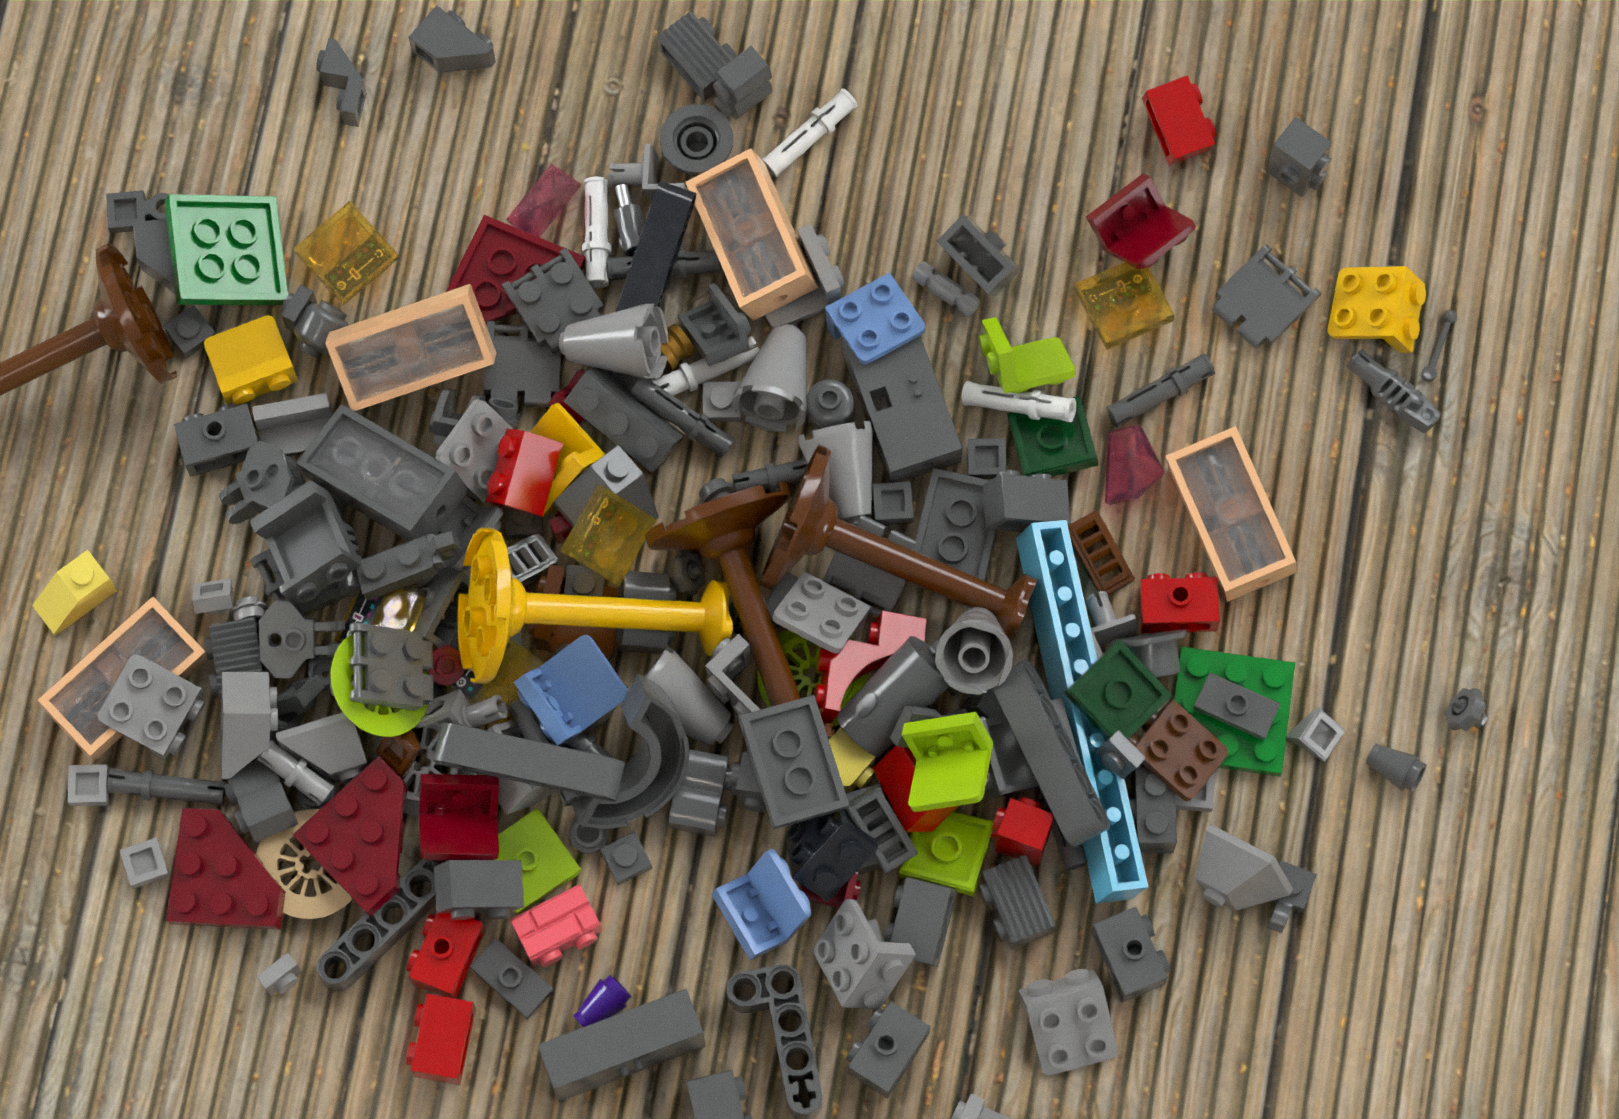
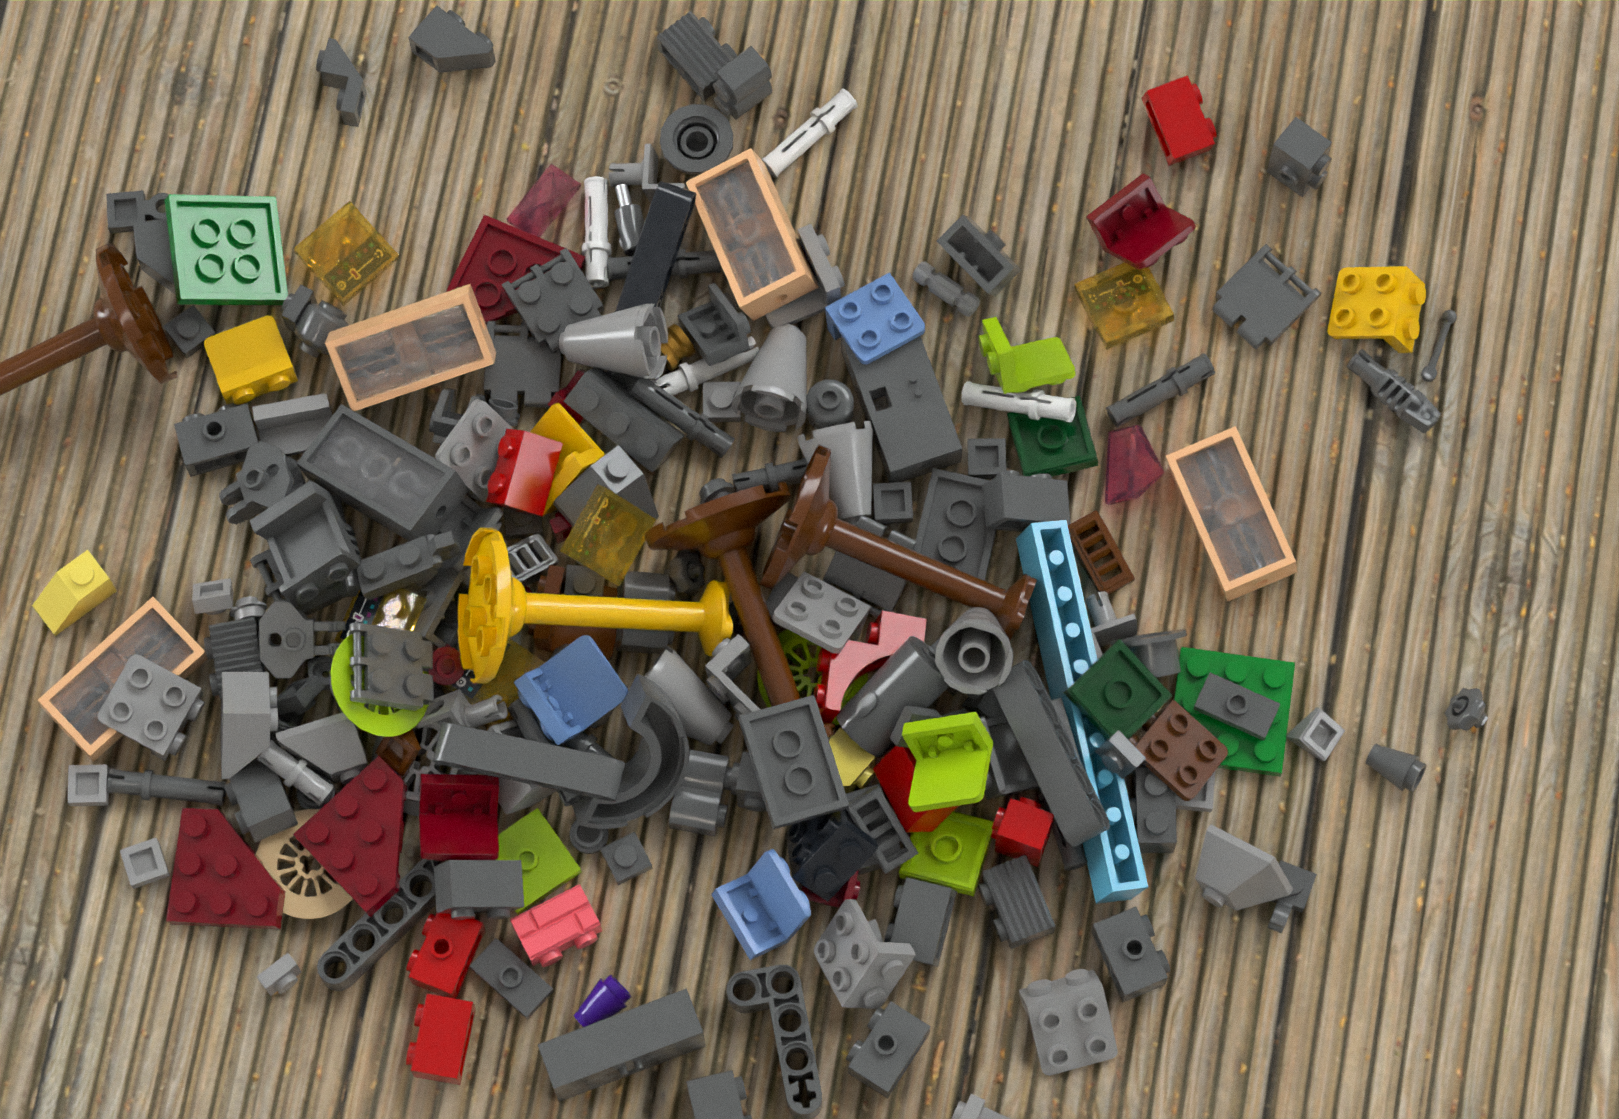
(1179, 603): red brick -> none

